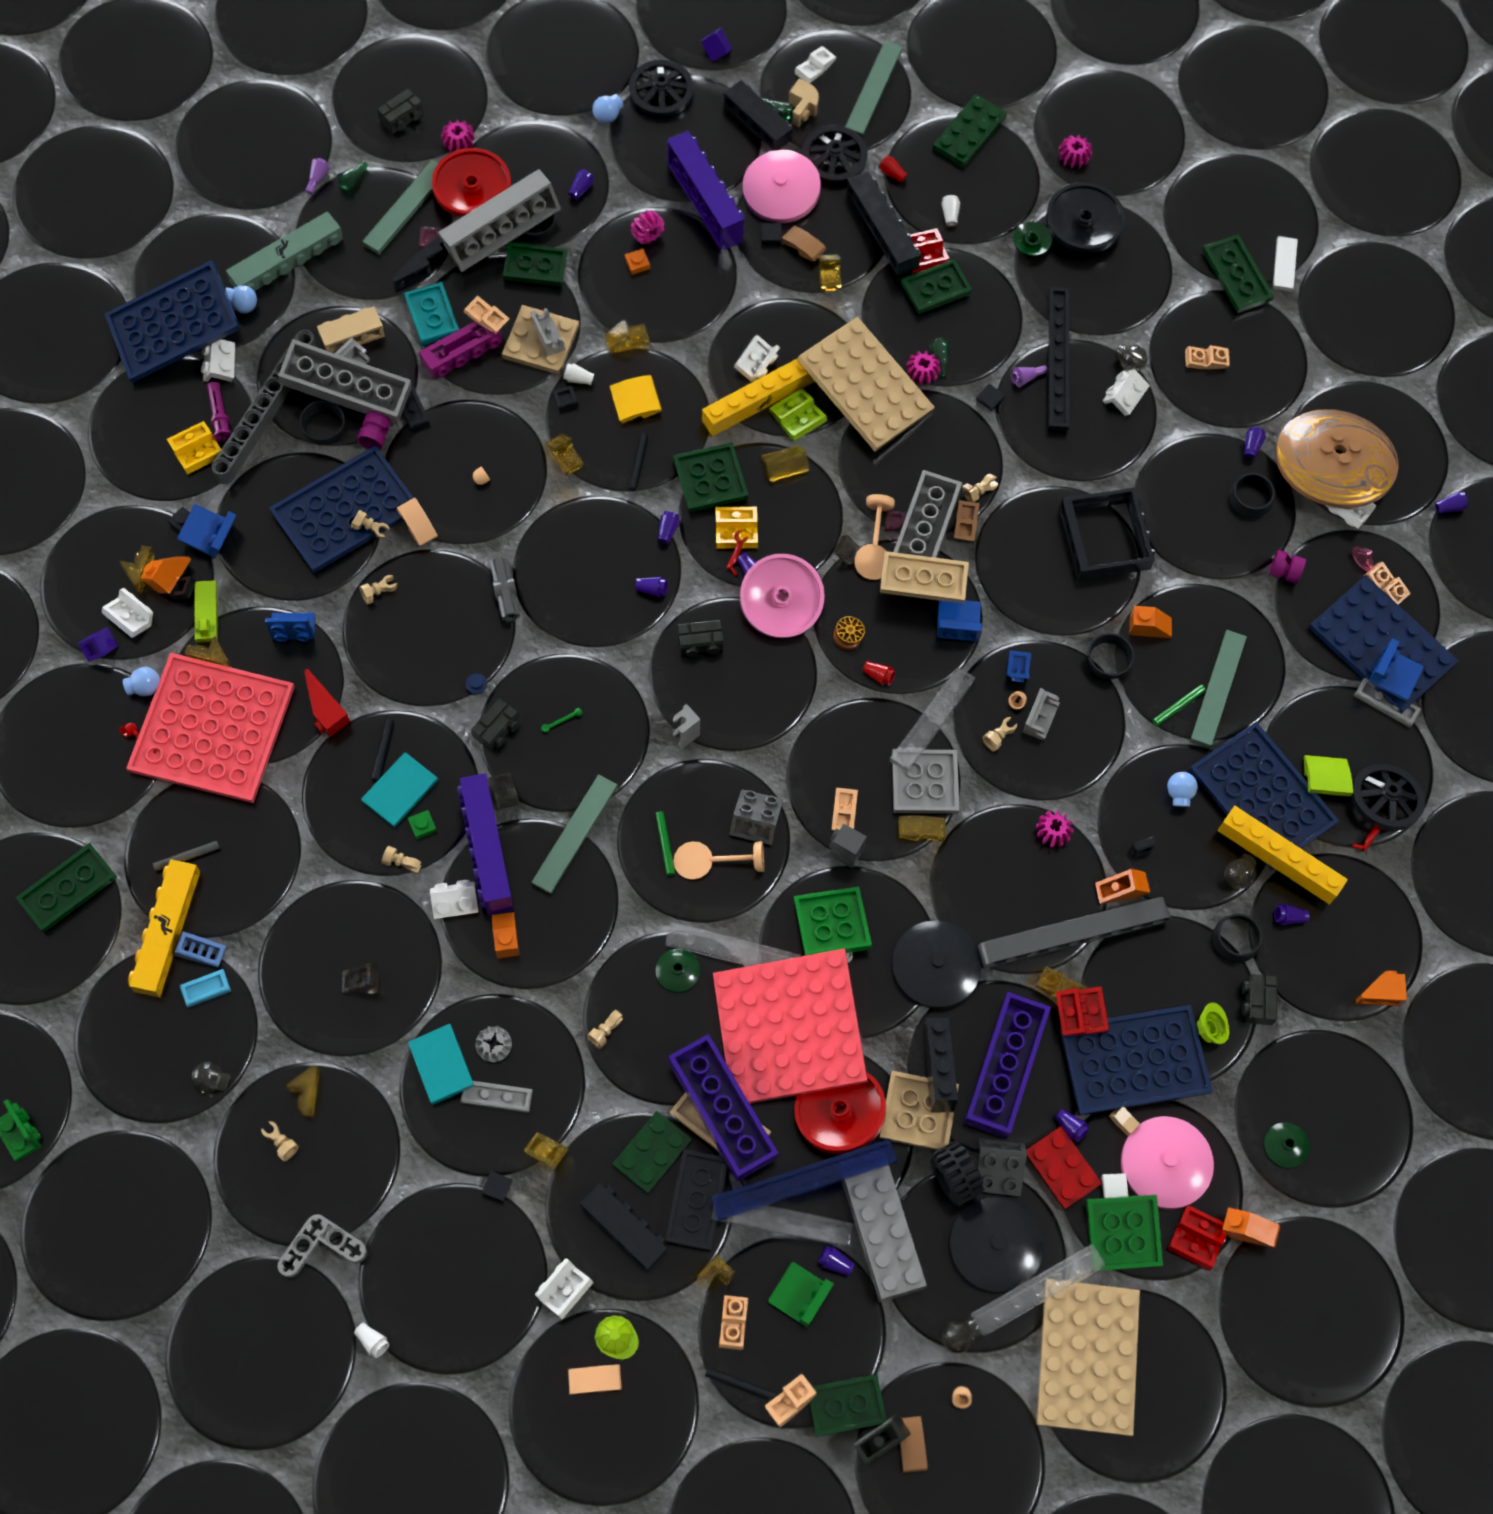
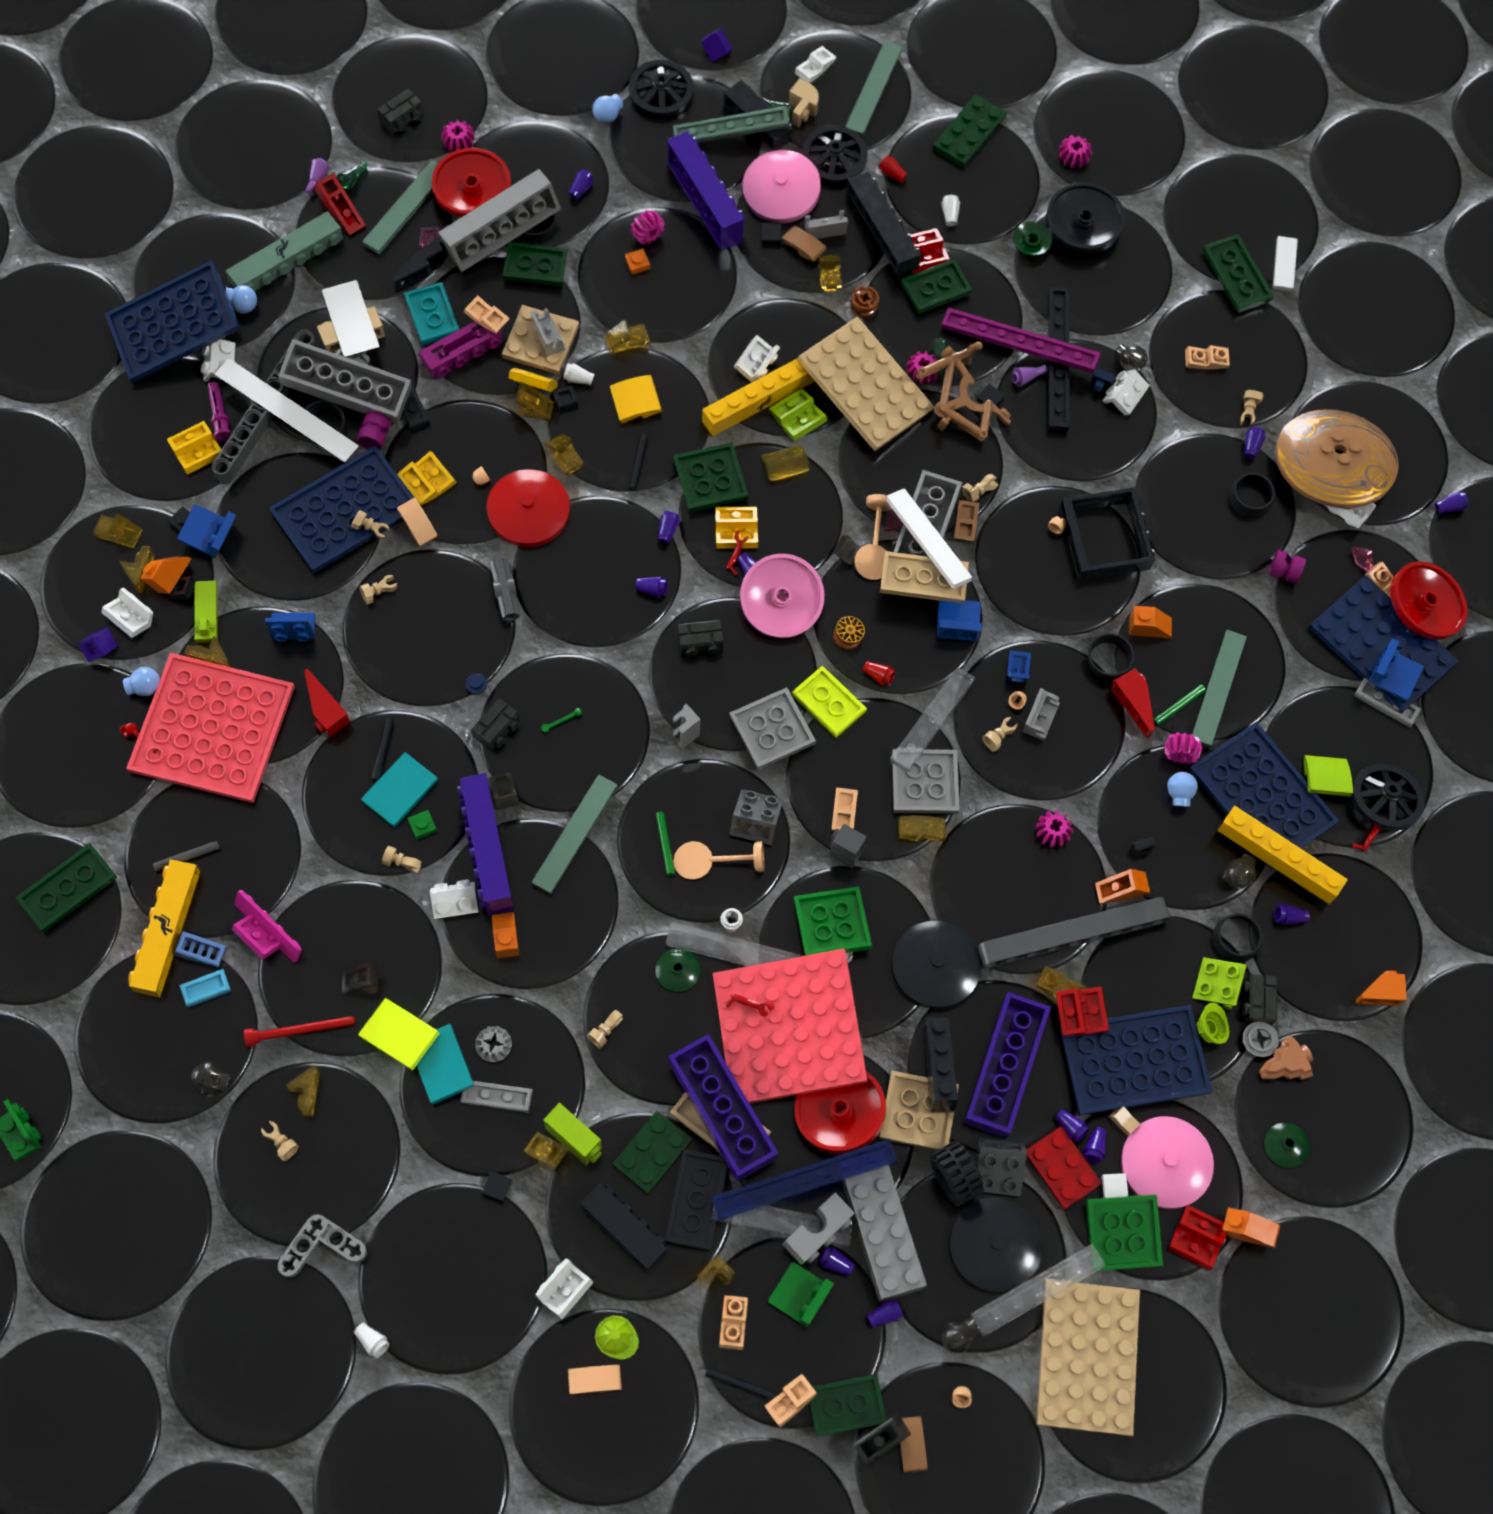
(118, 530): none -> clear yellow slope
(254, 1037): none -> red piece
(261, 931): none -> dark pink bracket
(286, 410): none -> white sticker
(339, 204): none -> red slope
(350, 318): none -> white sticker
(399, 1034): none -> neon yellow tile
(426, 478): none -> yellow slope
(528, 508): none -> red dish
(533, 379): none -> yellow slope
(533, 403): none -> clear yellow slope
(573, 1134): none -> lime brick
(734, 916): none -> white cone
(736, 124): none -> sand green tile
(751, 1003): none -> red piece
(772, 728): none -> light grey plate
(804, 1244): none -> light grey arch
(826, 226): none -> light grey hinge
(829, 701): none -> neon yellow tile
(866, 307): none -> dark orange wheel
(886, 1313): none -> dark purple cone
(929, 538): none -> white tile
(945, 408): none -> medium nougat piece
(1021, 340): none -> magenta plate
(1057, 525): none -> light nougat hinge
(1095, 1147): none -> dark purple cone
(1102, 378): none -> dark blue tile
(1134, 695): none -> red slope
(1183, 748): none -> dark pink gear
(1219, 982): none -> lime hinge
(1251, 399): none -> tan piece
(1265, 1031): none -> light grey gear
(1288, 1061): none -> nougat rock
(1428, 600): none -> red dish

